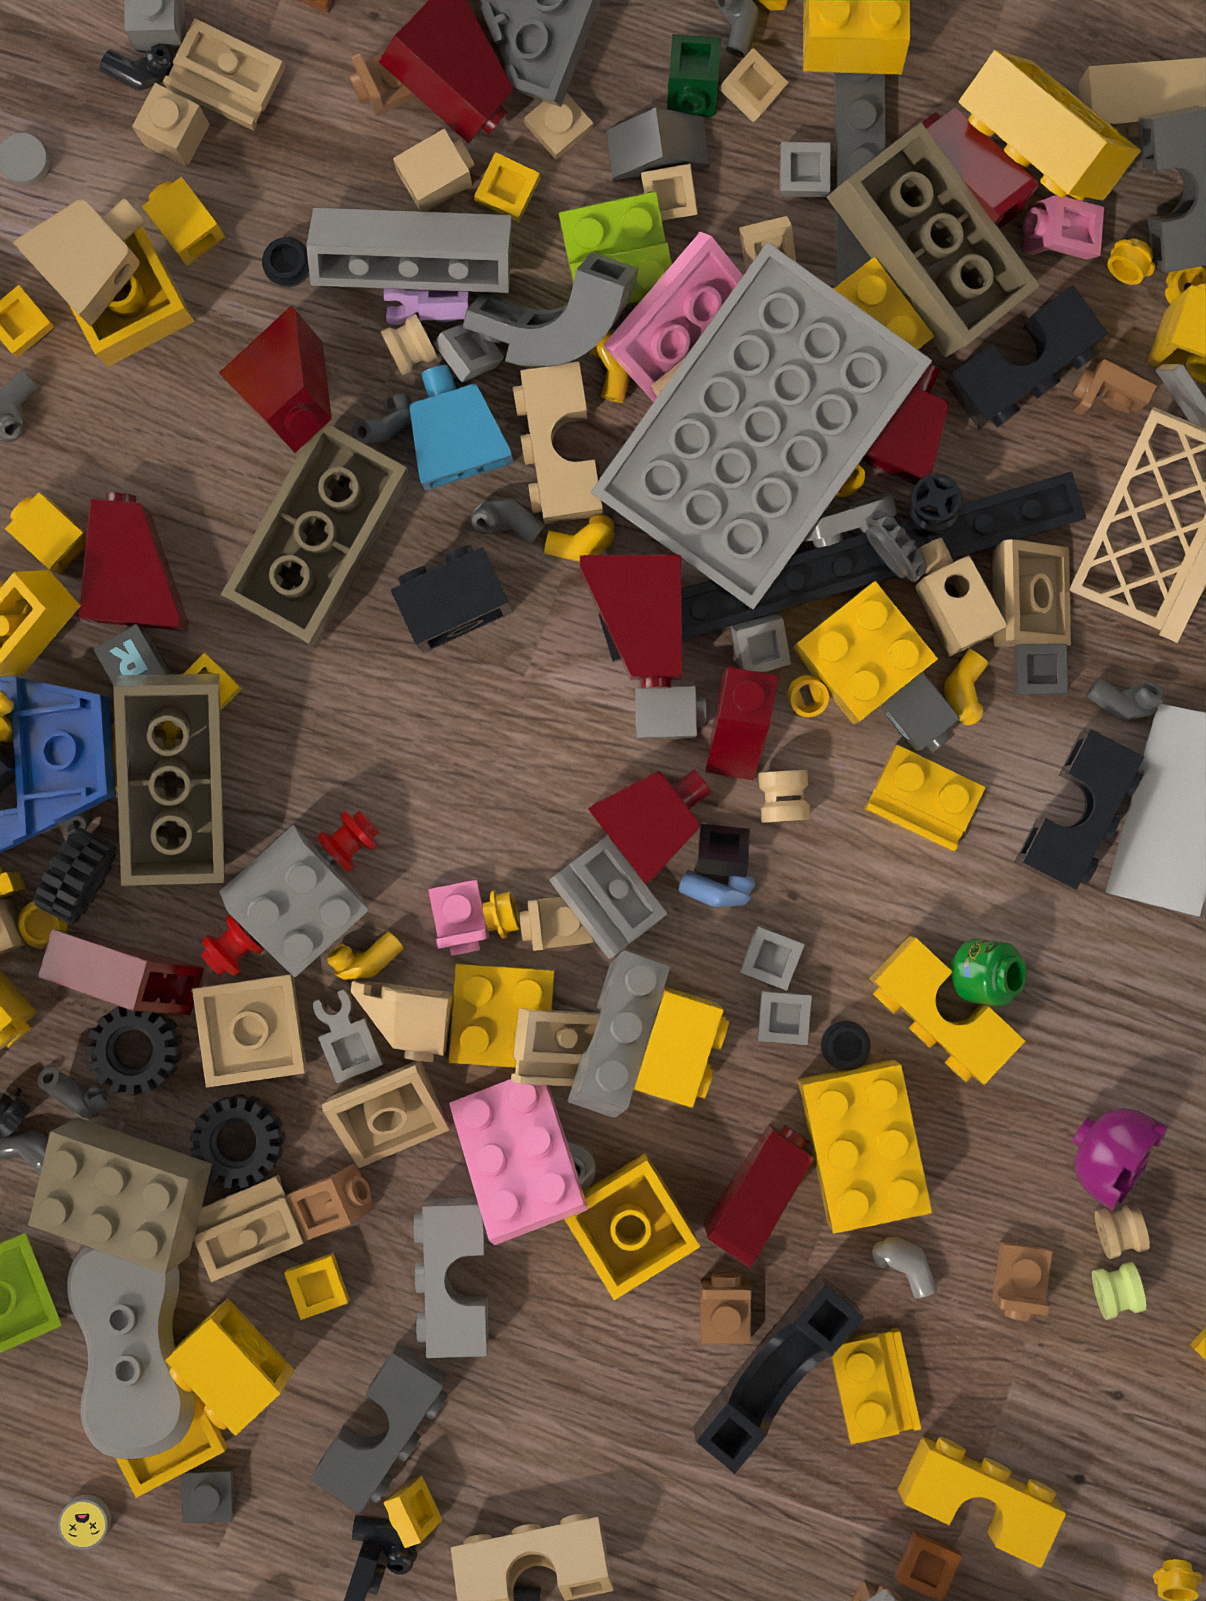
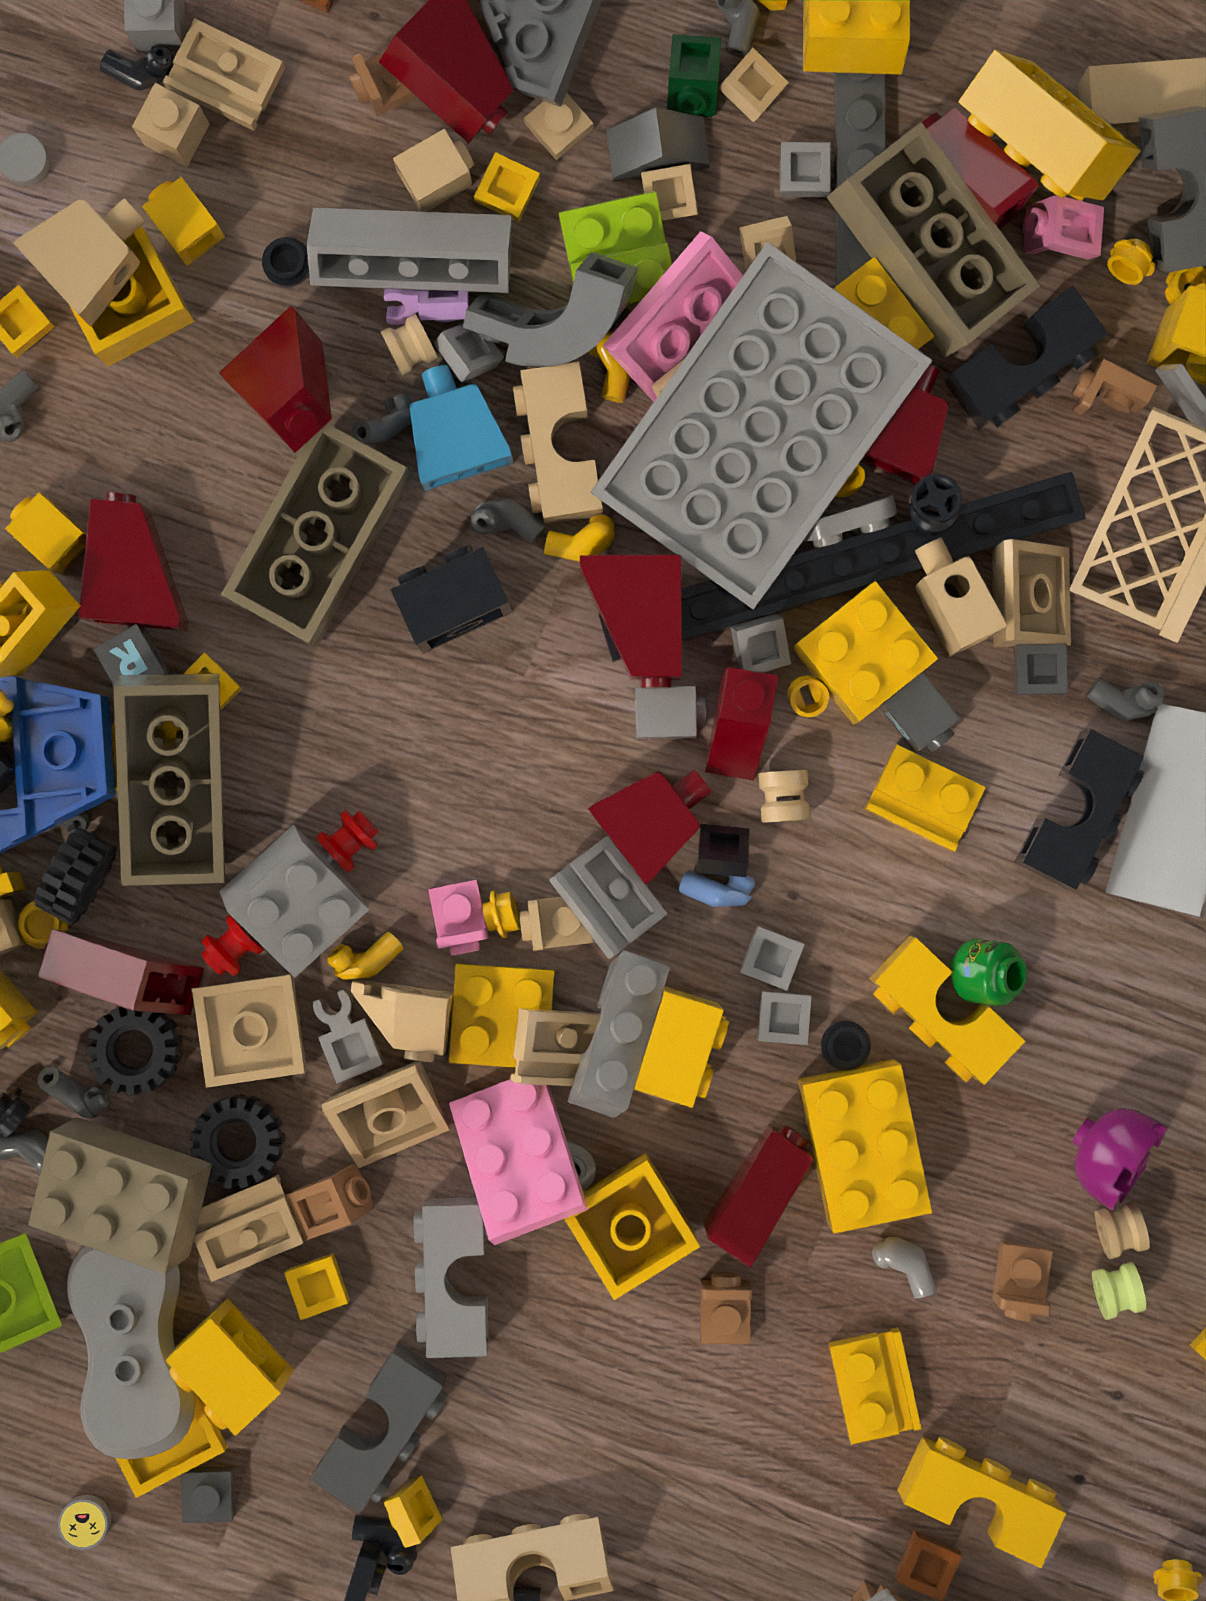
(750, 1401): black arch -> none
(894, 546): dark grey gear -> none
(960, 688): yellow arm -> none

